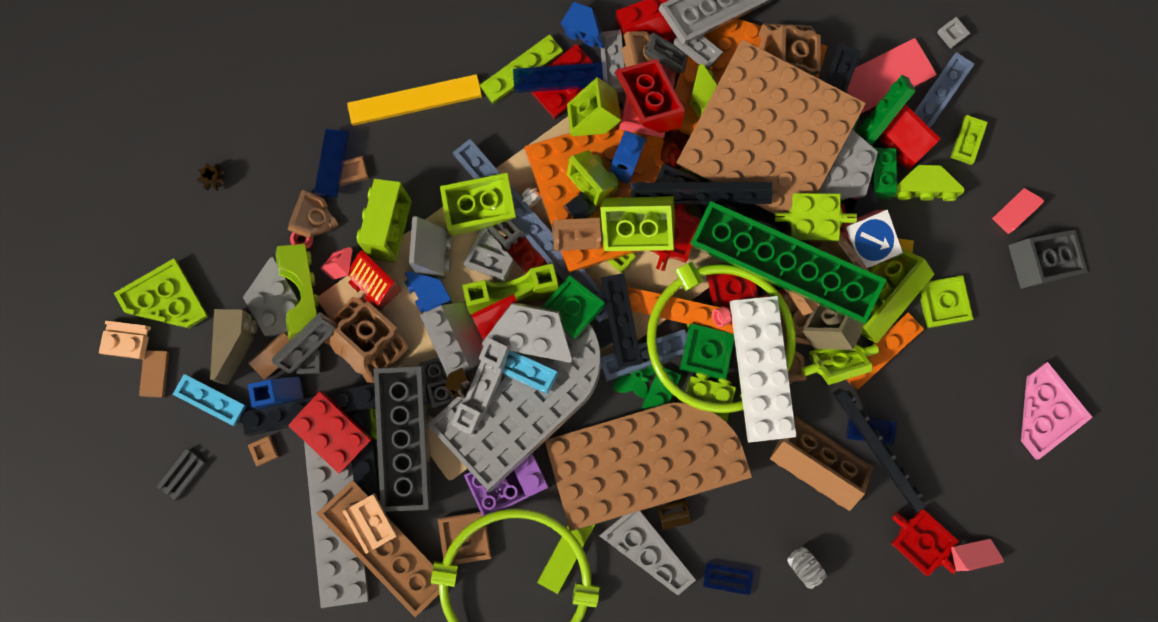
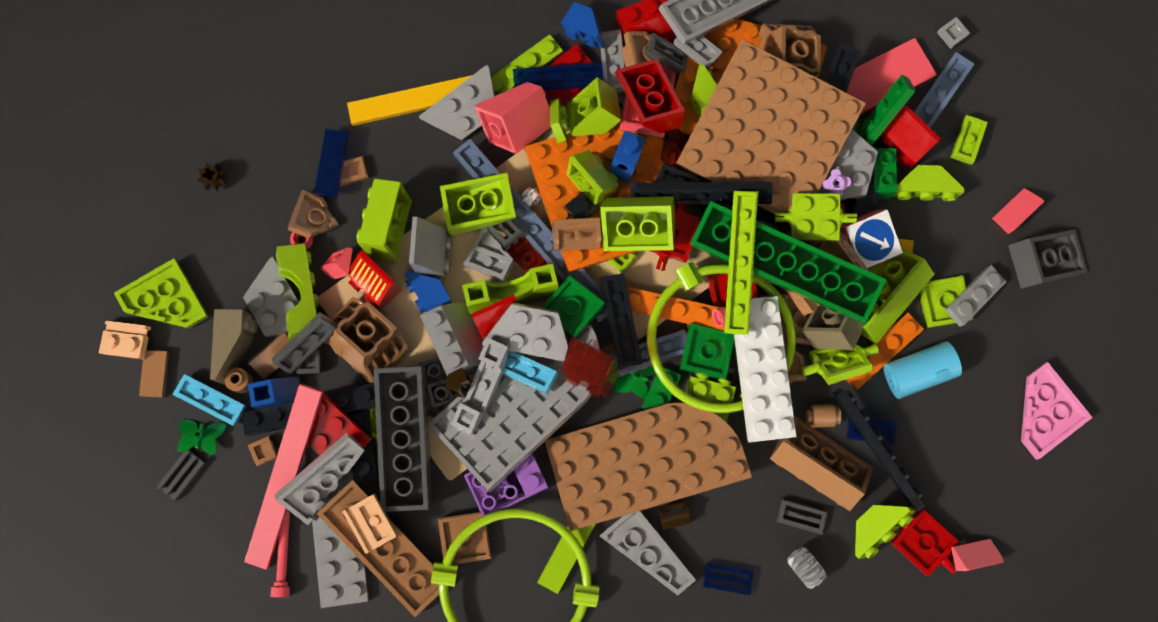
(203, 437): none -> green piece
(231, 380): none -> medium nougat brick
(280, 587): none -> coral piece
(285, 469): none -> coral tile
(314, 483): none -> light grey wing
(456, 110): none -> light grey wing
(515, 117): none -> coral slope
(558, 120): none -> lime plate
(589, 368): none -> clear red slope
(741, 262): none -> lime tile
(781, 512): none -> dark grey tile
(823, 415): none -> medium nougat brick
(836, 176): none -> lavender plate
(879, 526): none -> lime slope
(922, 370): none -> medium azure piece
(975, 295): none -> light grey plate

